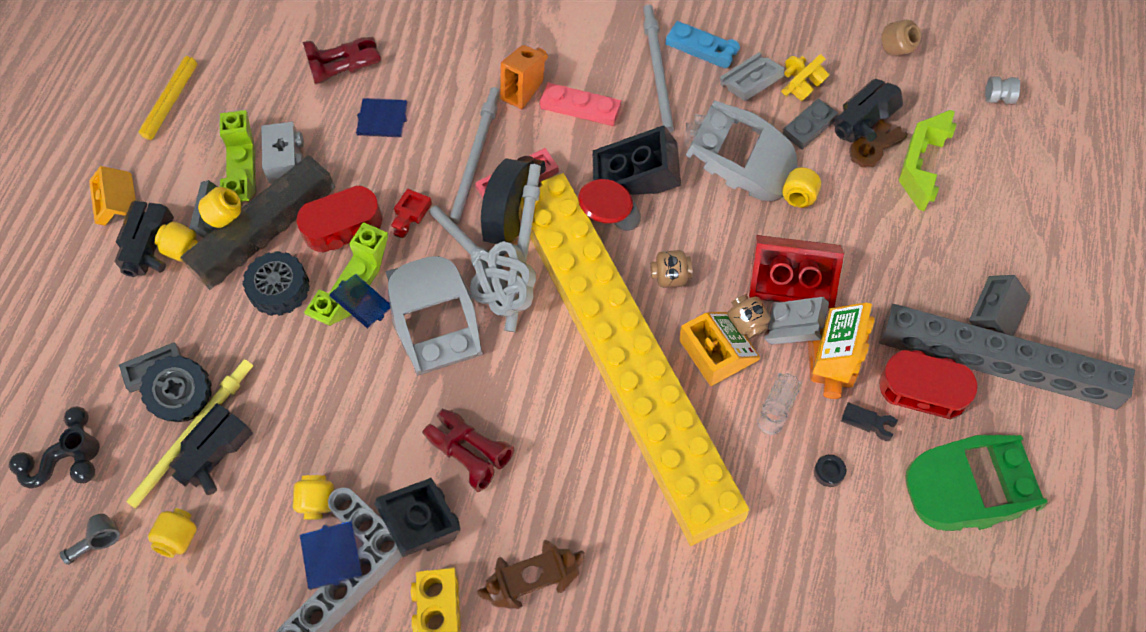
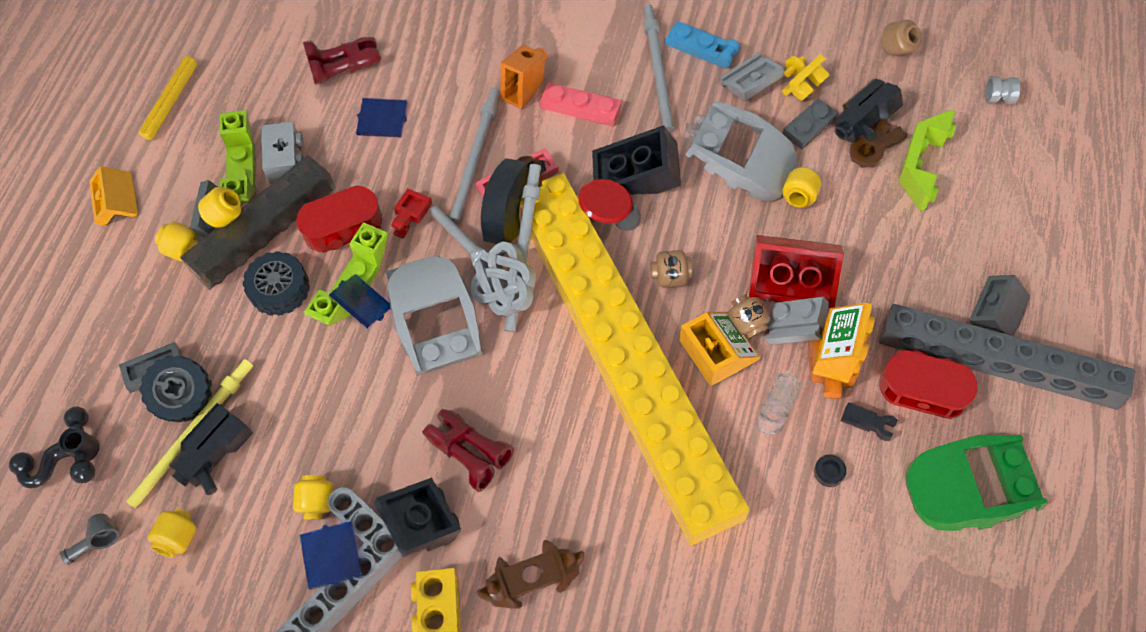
(138, 236): black piece -> none

